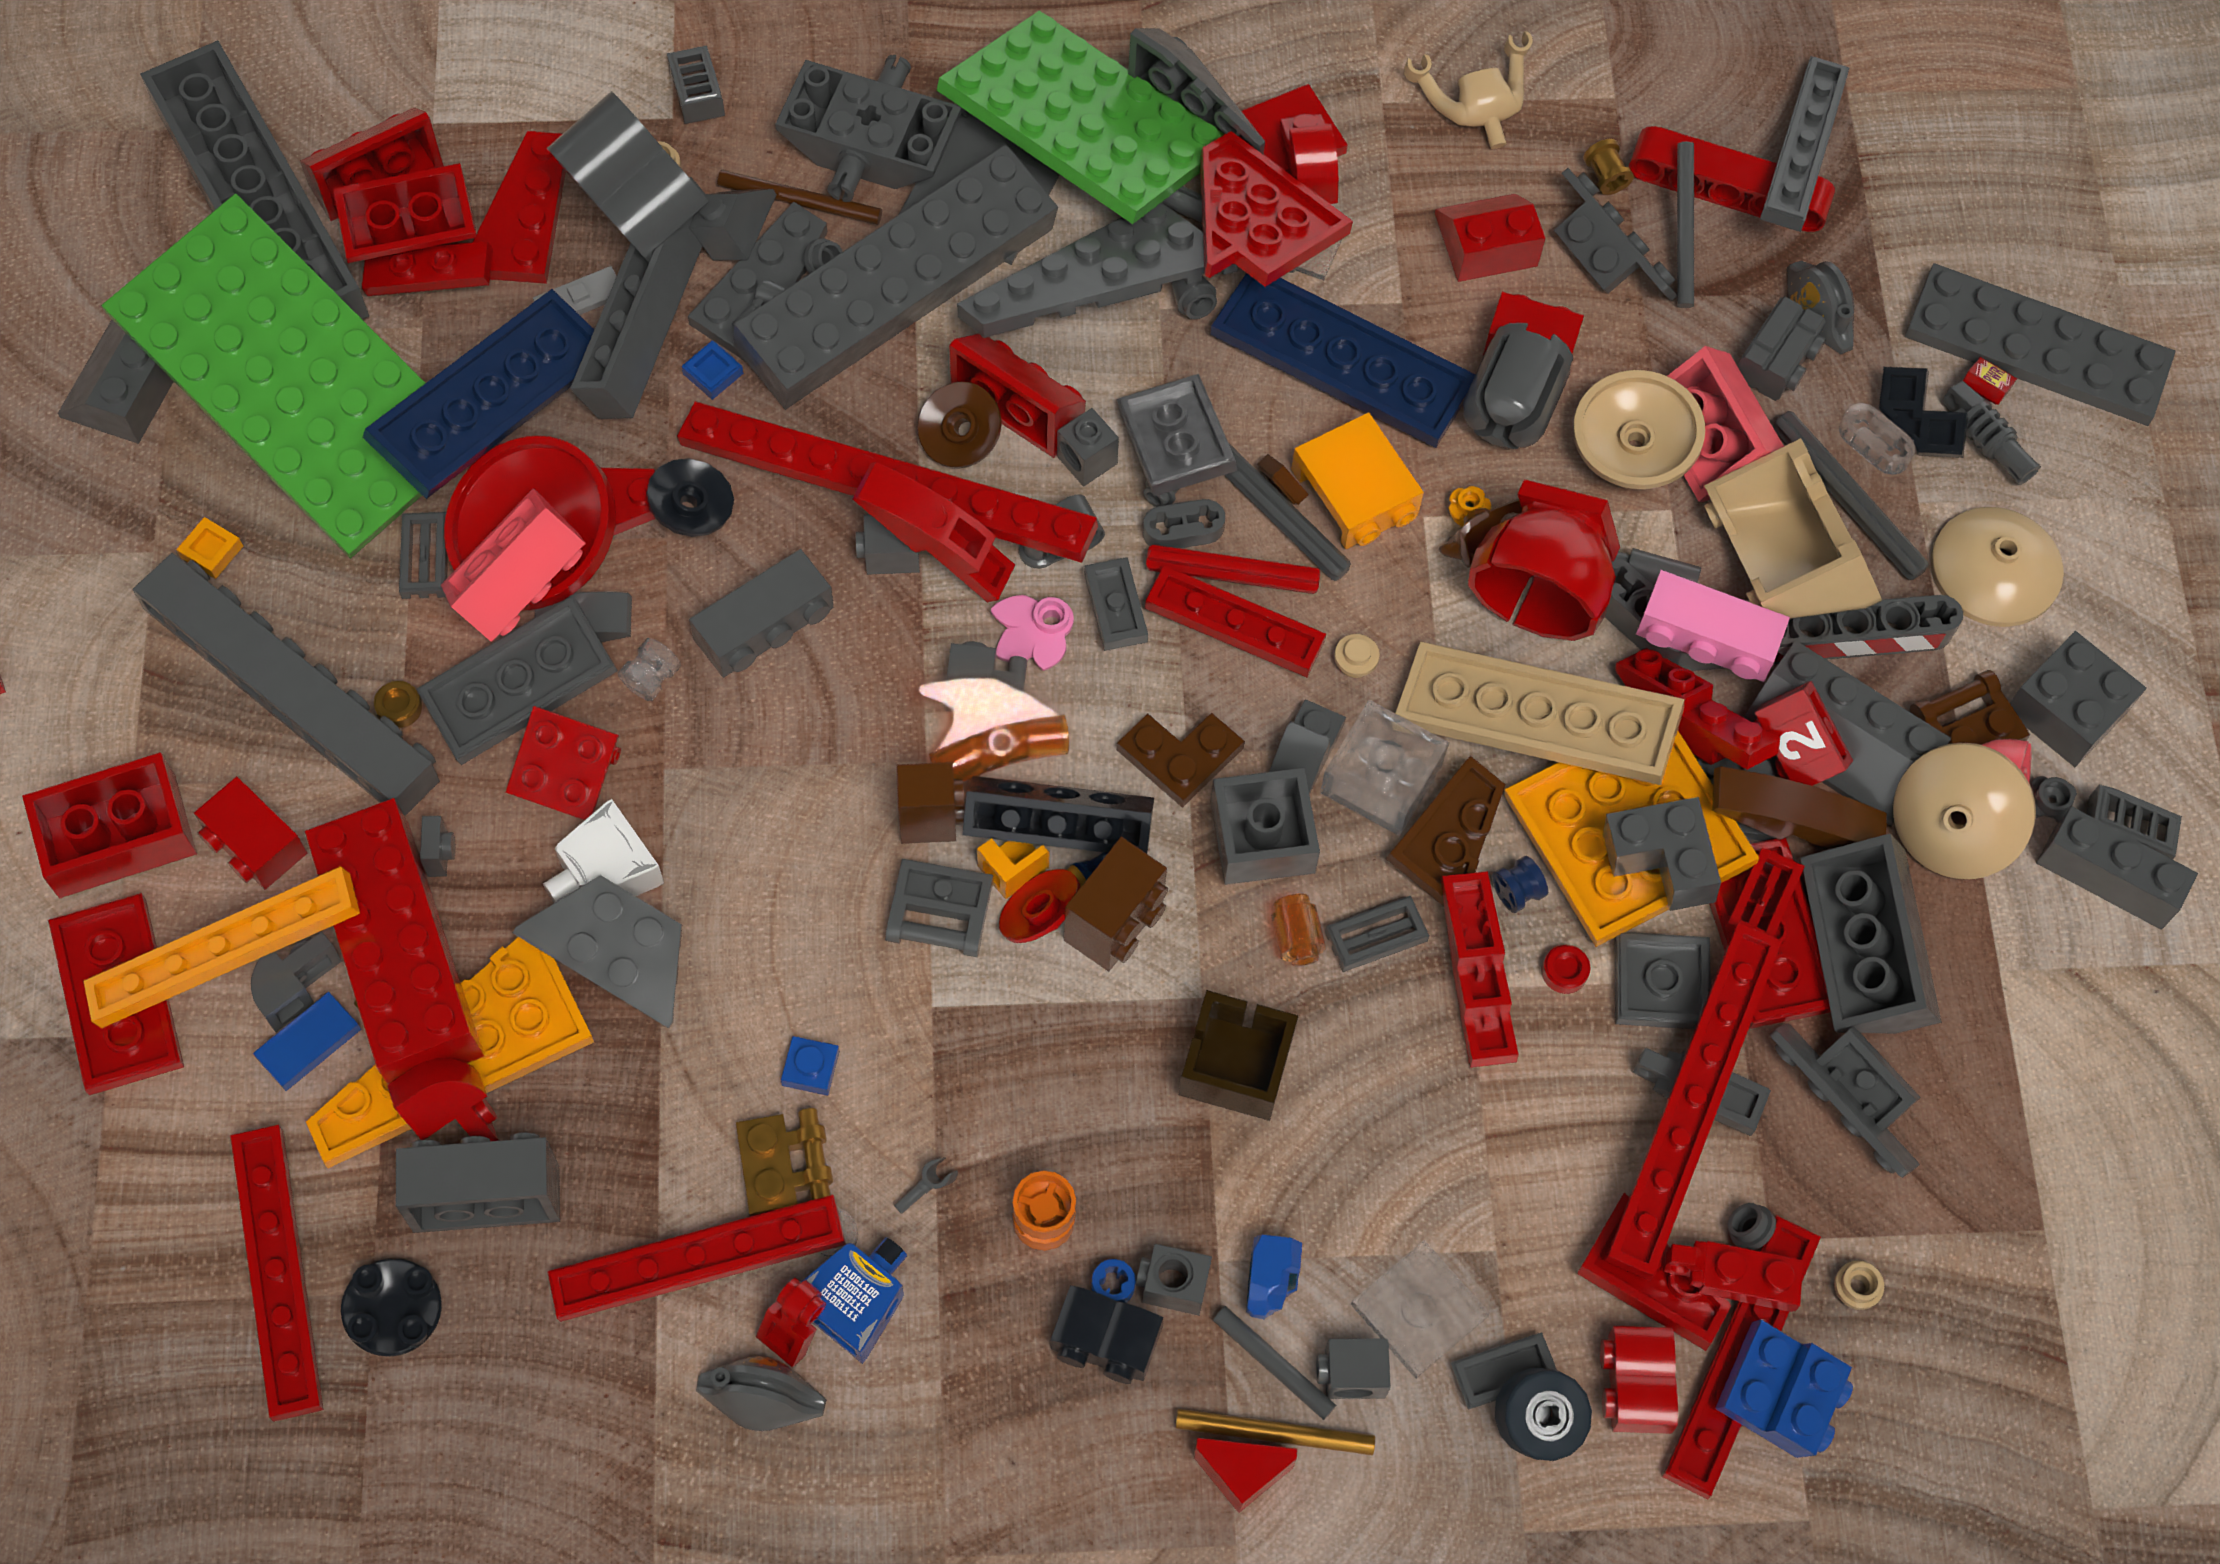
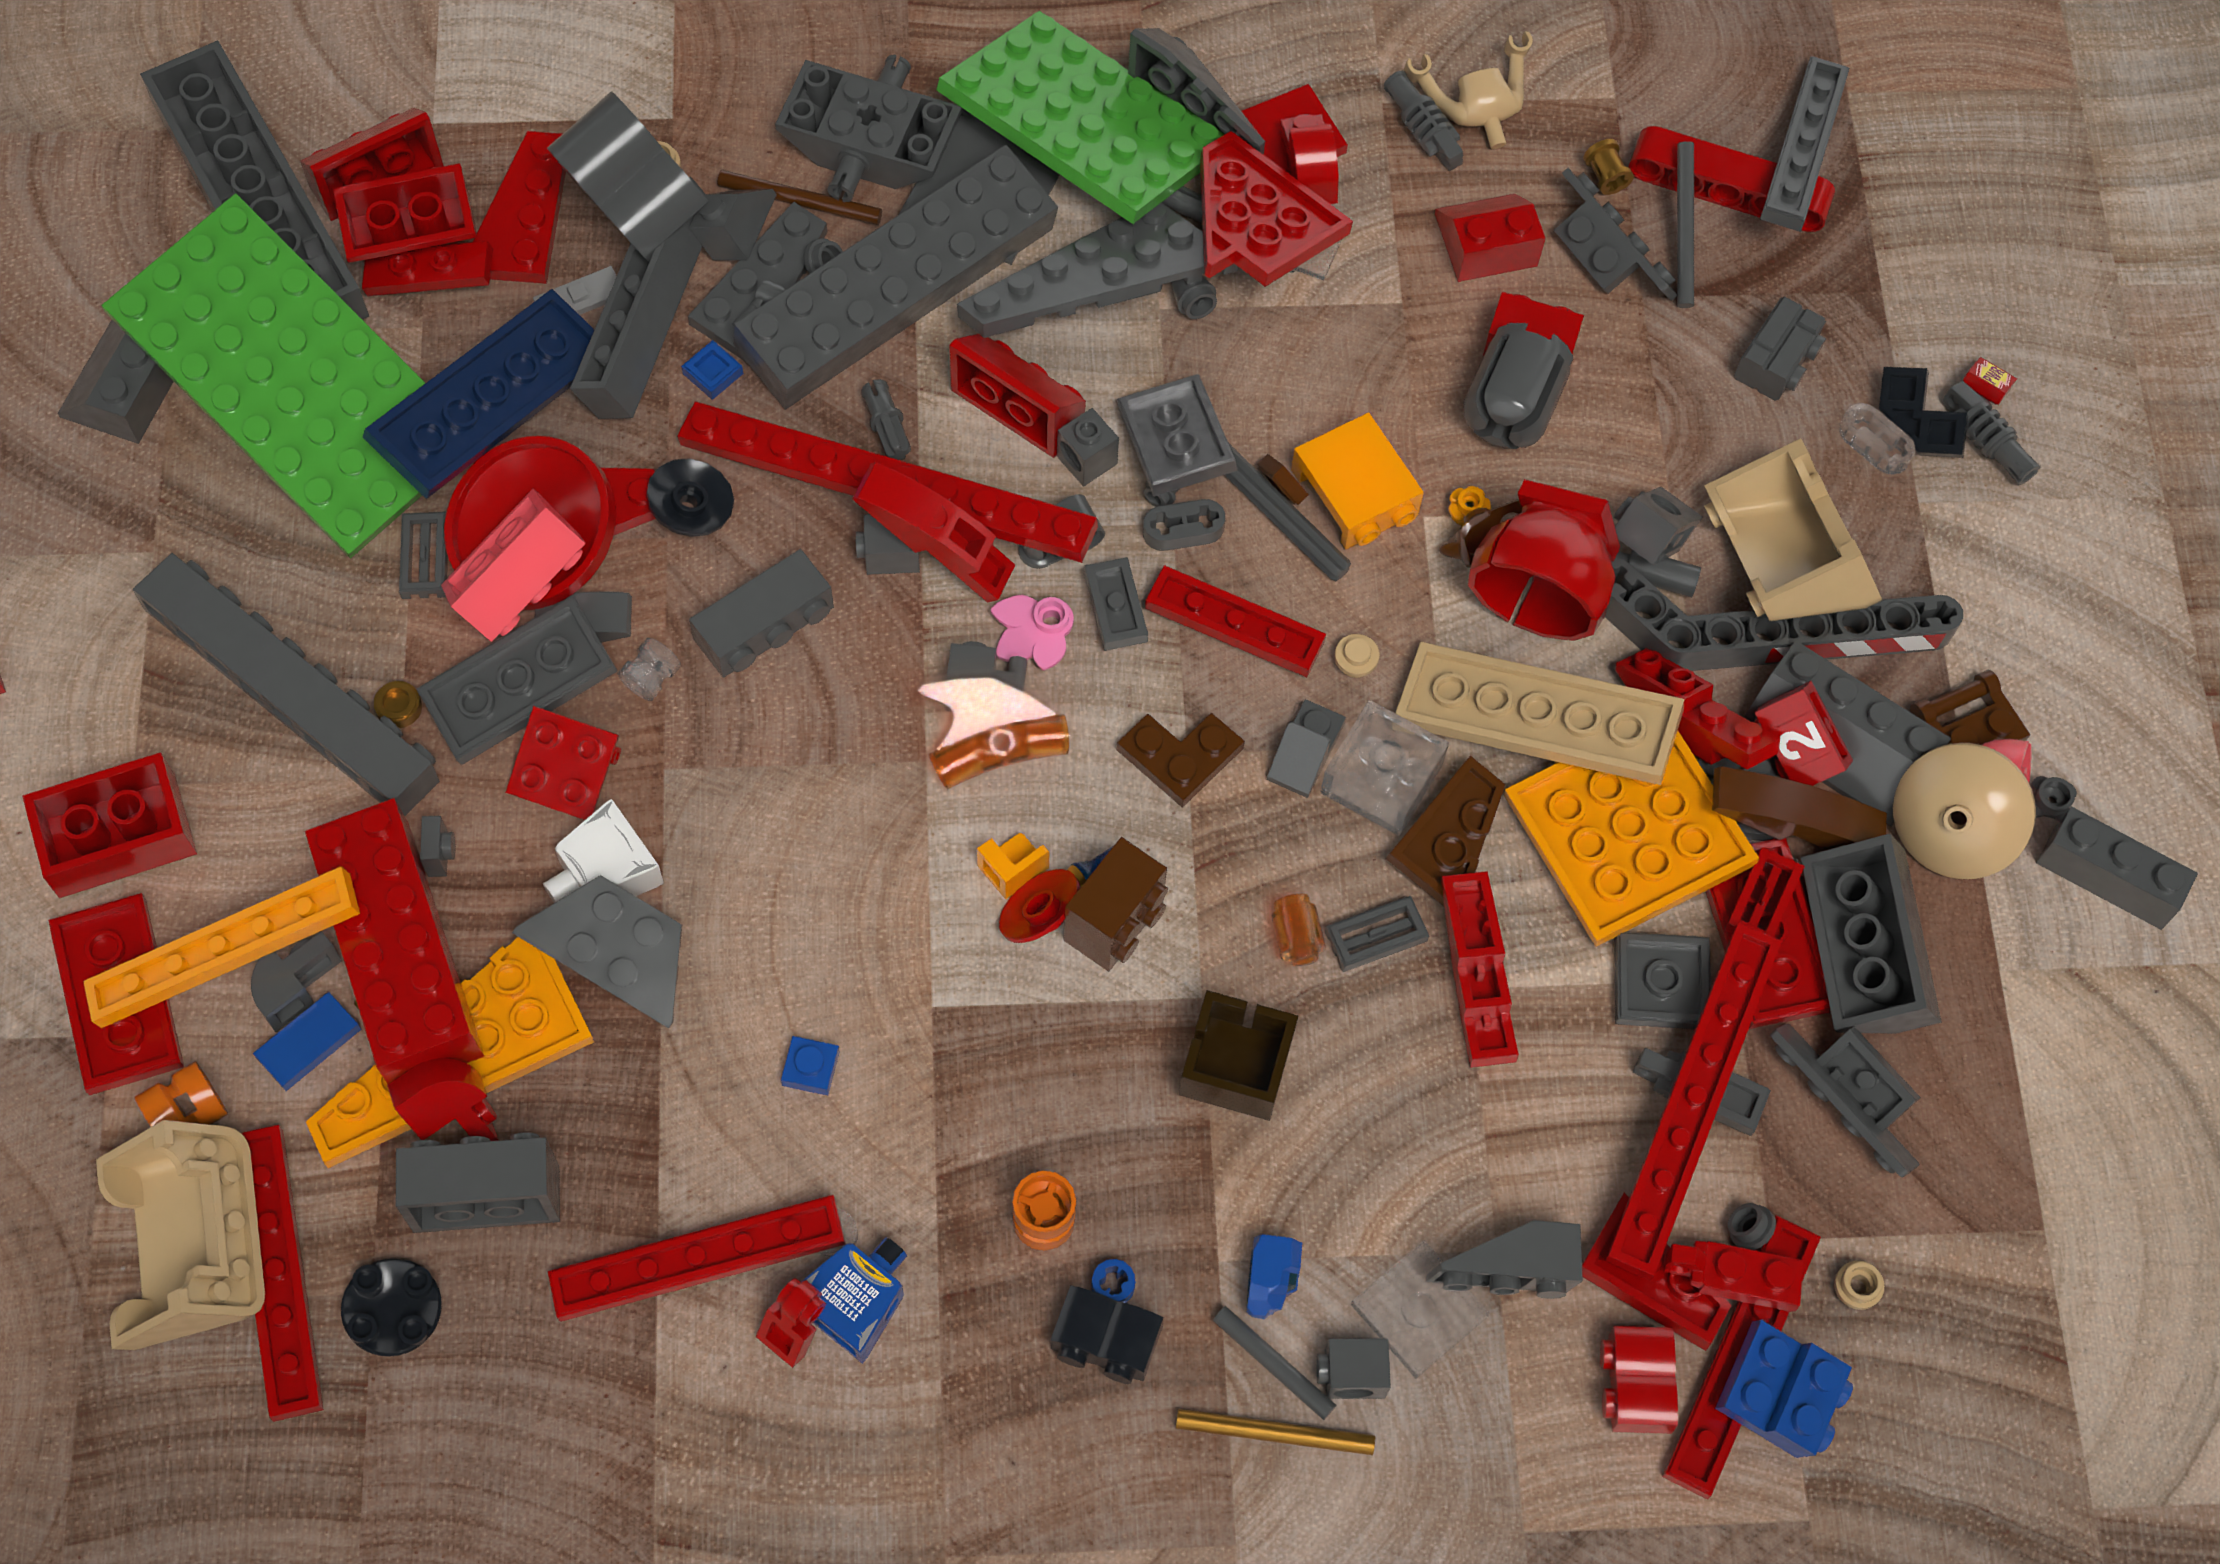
(160, 1101): none -> orange wheel
(191, 1228): none -> tan windscreen
(210, 547): light orange plate -> none
(250, 833): red brick -> none
(701, 106): dark grey slope -> none
(761, 1394): dark grey hat -> none
(768, 1165): pearl gold plate -> none
(886, 420): none -> dark grey axle
(928, 1182): dark grey hand -> none
(929, 802): reddish brown brick -> none
(942, 893): dark grey plate -> none
(945, 413): reddish brown dish -> none
(1055, 815): black brick -> none
(1191, 1265): dark grey brick -> none
(1234, 569): red axle -> none
(1243, 1469): red slope -> none
(1264, 826): dark grey brick -> none
(1345, 356): dark blue plate -> none
(1425, 121): none -> dark grey hinge
(1484, 1373): dark grey tile -> none
(1520, 884): dark blue wheel -> none
(1525, 1407): black wheel -> none
(1531, 1257): none -> dark grey slope
(1566, 969): red tile -> none
(1643, 409): tan dish -> none
(1655, 524): none -> dark grey brick
(1670, 839): dark grey brick -> none
(1712, 626): bright pink brick -> none
(1733, 418): coral slope -> none
(1827, 293): dark grey hat -> none
(1854, 498): dark grey axle -> none
(1984, 580): tan dish -> none
(2041, 344): dark grey plate -> none
(2076, 698): dark grey brick -> none
(2110, 799): dark grey slope -> none

